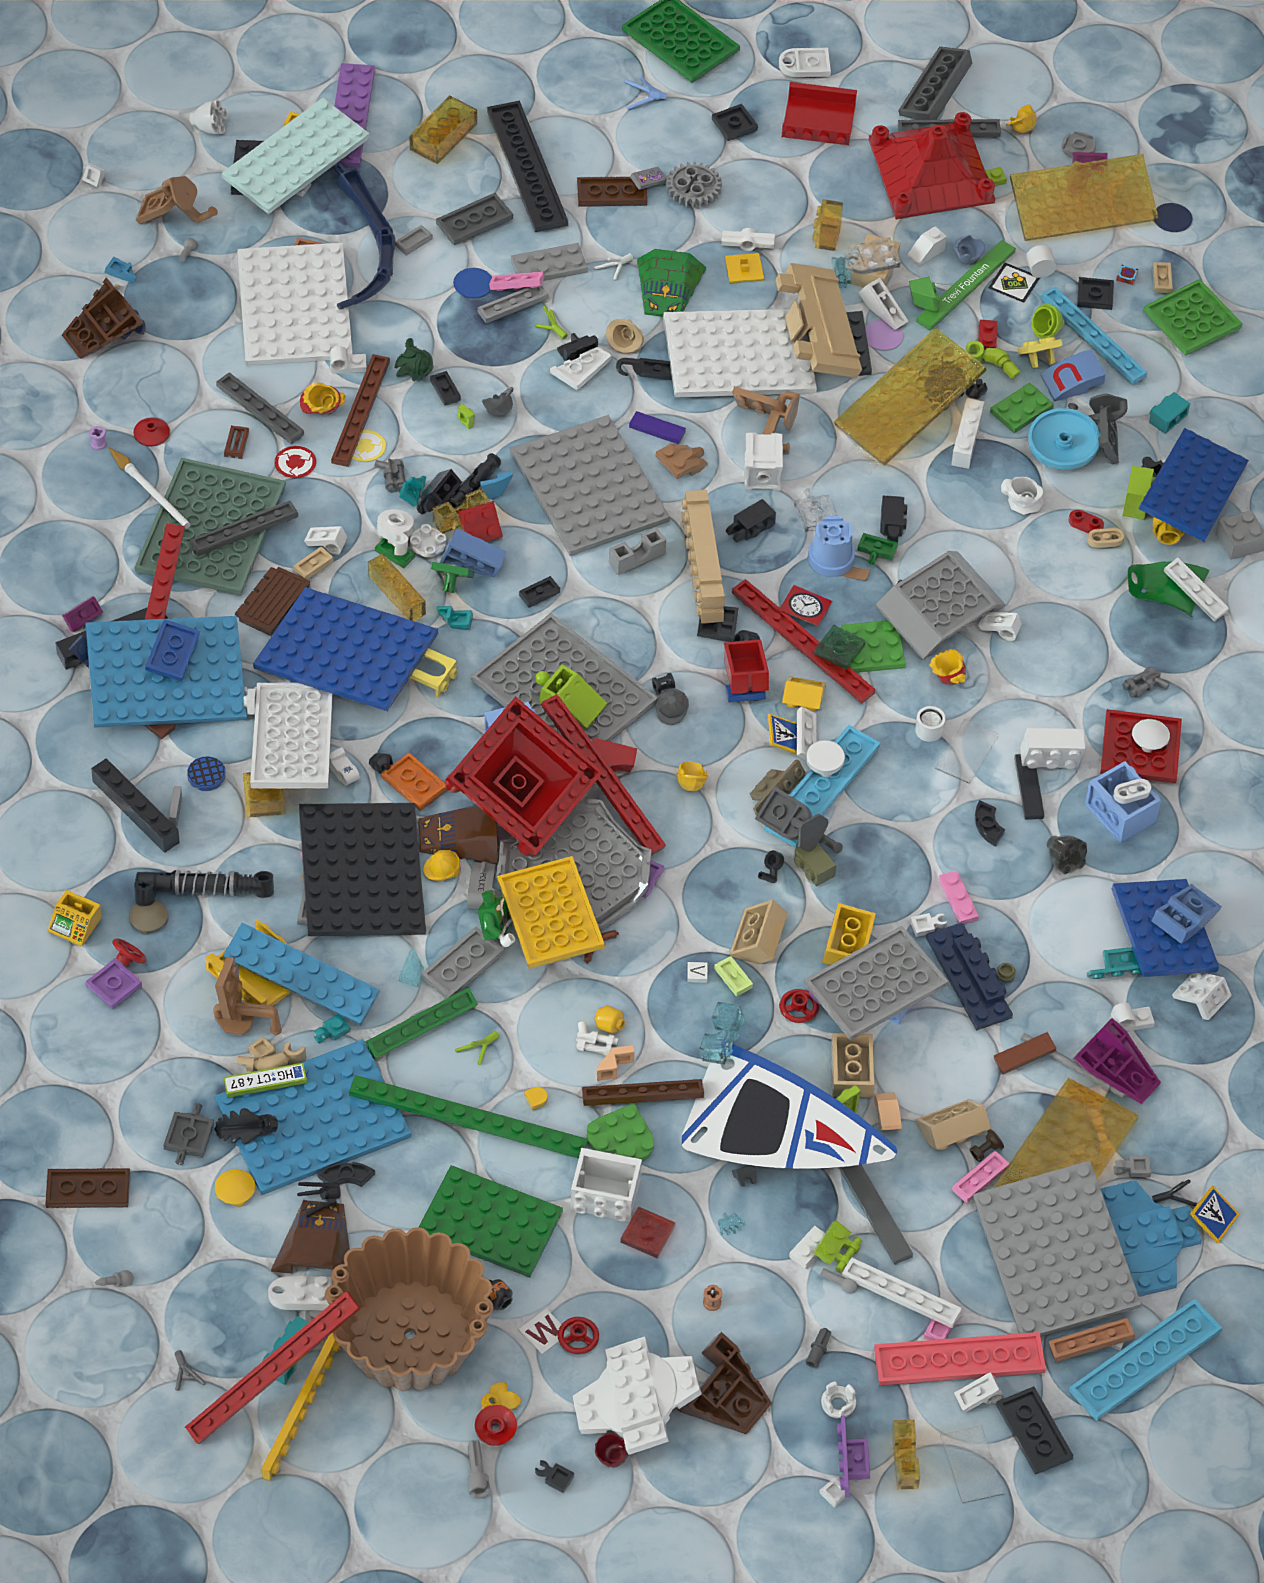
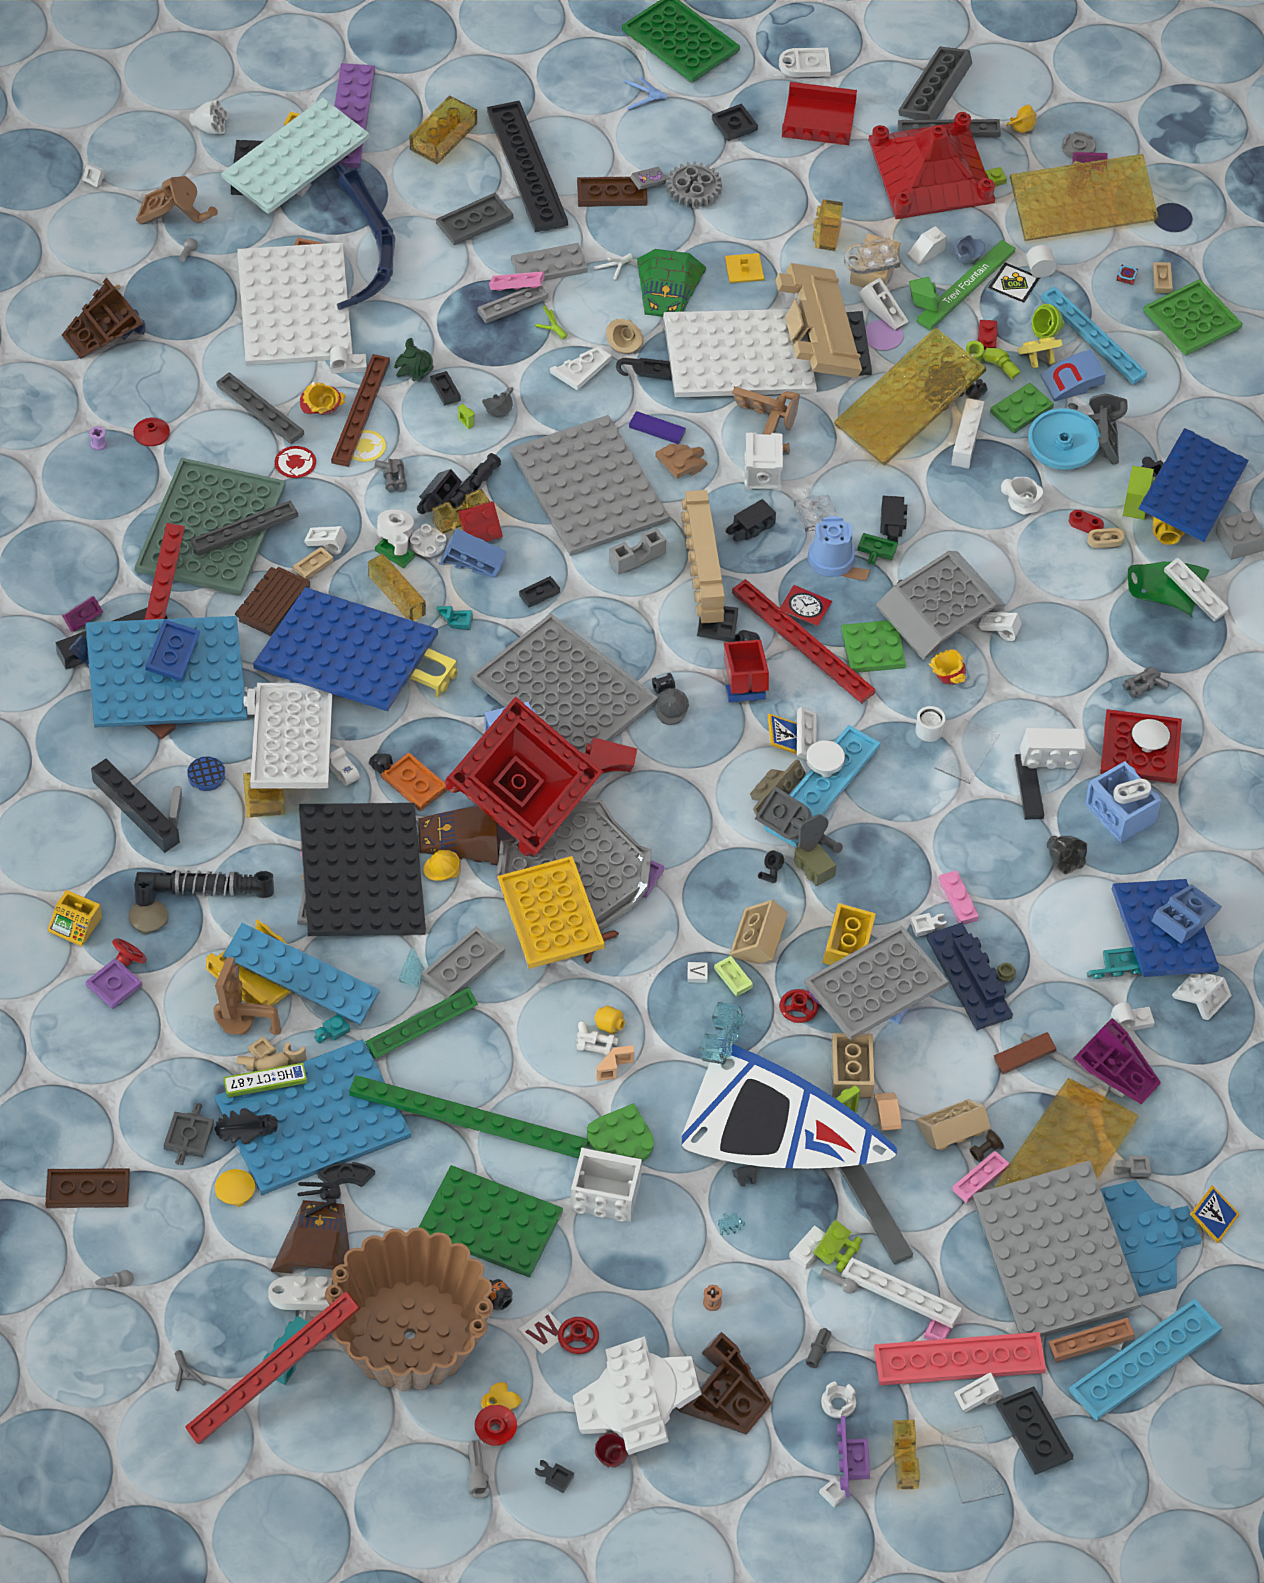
(120, 270): dark azure slope -> none
(125, 464): white piece -> none
(234, 452): copper tile -> none
(299, 1409): yellow plate -> none
(411, 489): teal slope -> none
(413, 240): light grey tile -> none
(451, 573): green tile -> none
(472, 282): blue sticker -> none
(480, 880): light grey door -> none
(484, 1042): lime plant -> none
(495, 487): dark azure slope -> none
(495, 919): green torso -> none
(536, 1097): yellow tile -> none
(575, 693): lime slope -> none
(577, 346): black panel -> none
(608, 781): red plate -> none
(642, 1092): reddish brown plate -> none
(647, 1232): clear red plate -> none
(691, 776): yellow piece -> none
(748, 239): white piece -> none
(803, 693): yellow slope -> none
(840, 647): clear green plate -> none
(841, 271): clear light blue hips -> none
(986, 823): black tile -> none
(1095, 293): black tile -> none
(1169, 412): teal brick -> none
(1169, 1194): black plant -> none

